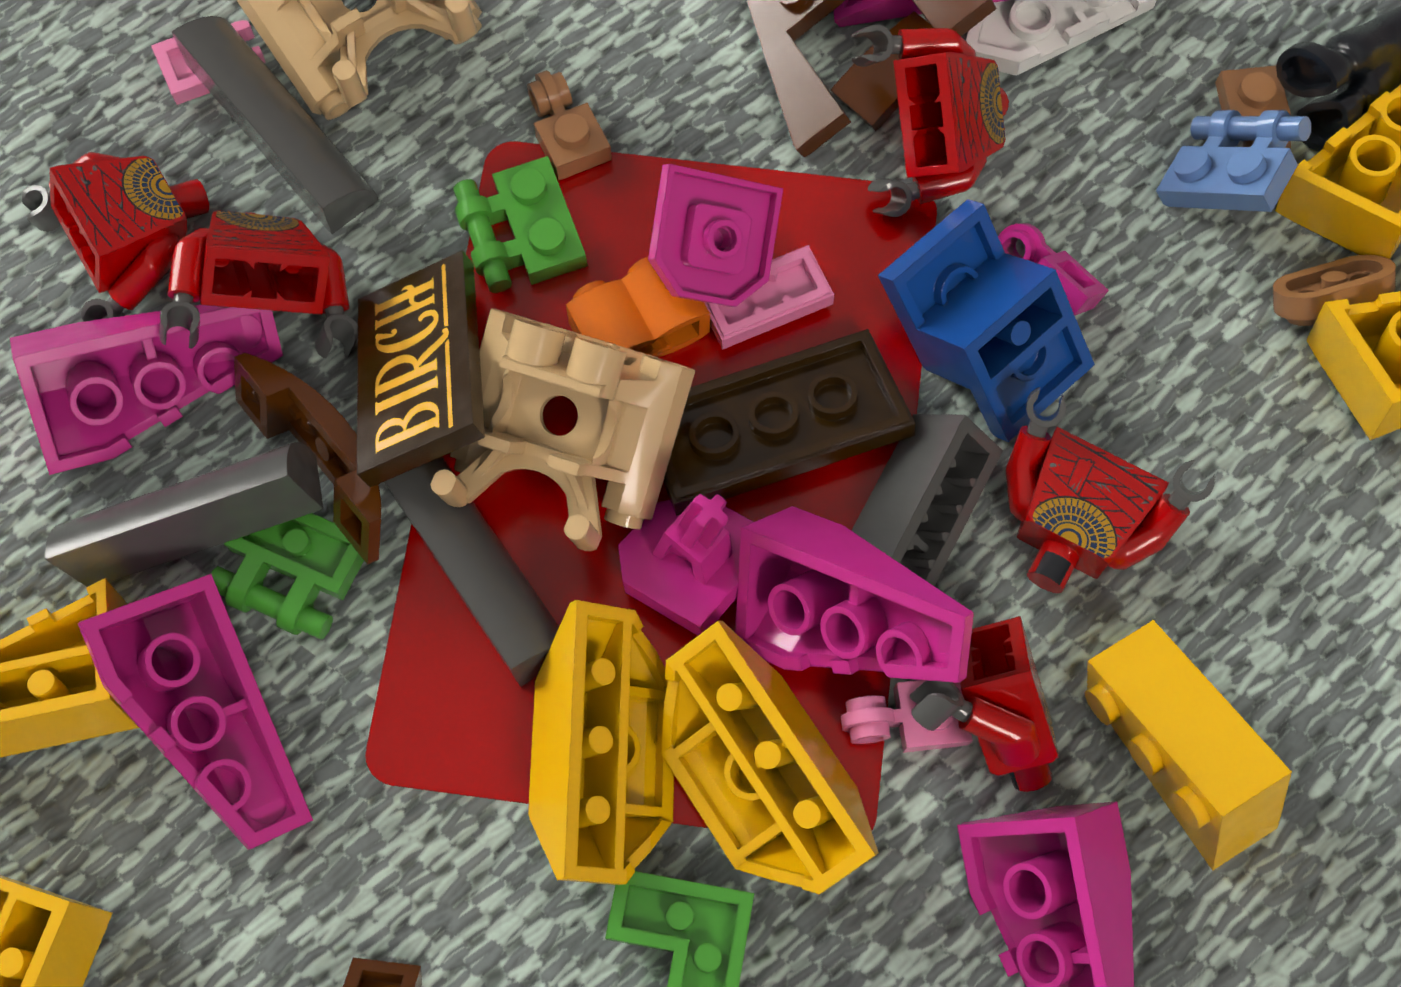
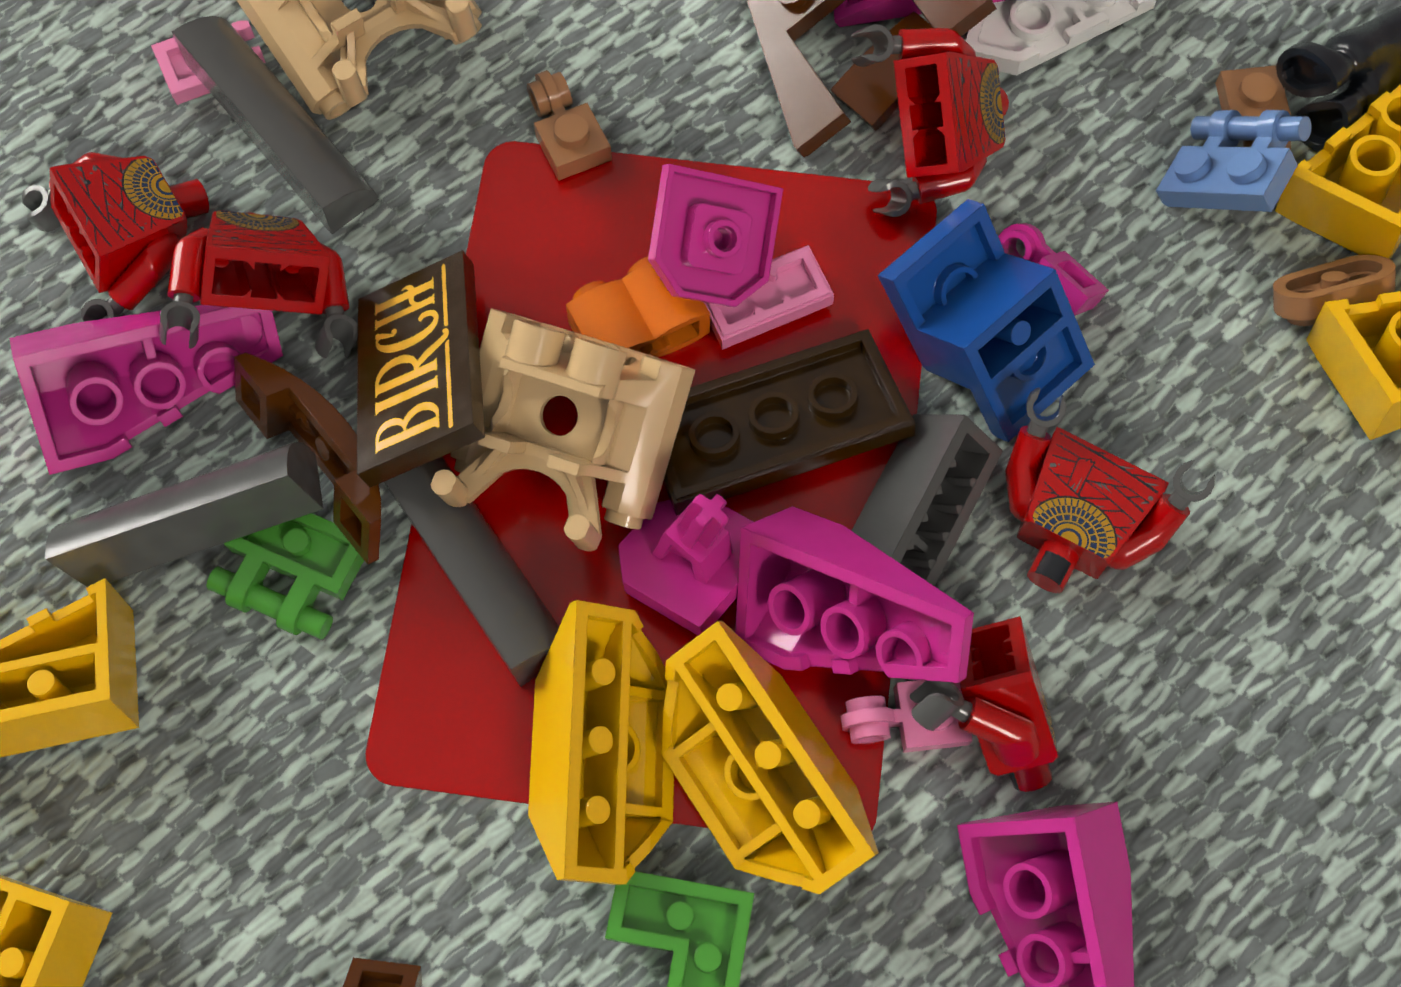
(193, 694): dark pink wedge -> none
(538, 220): bright green plate -> none
(1189, 743): yellow wedge -> none

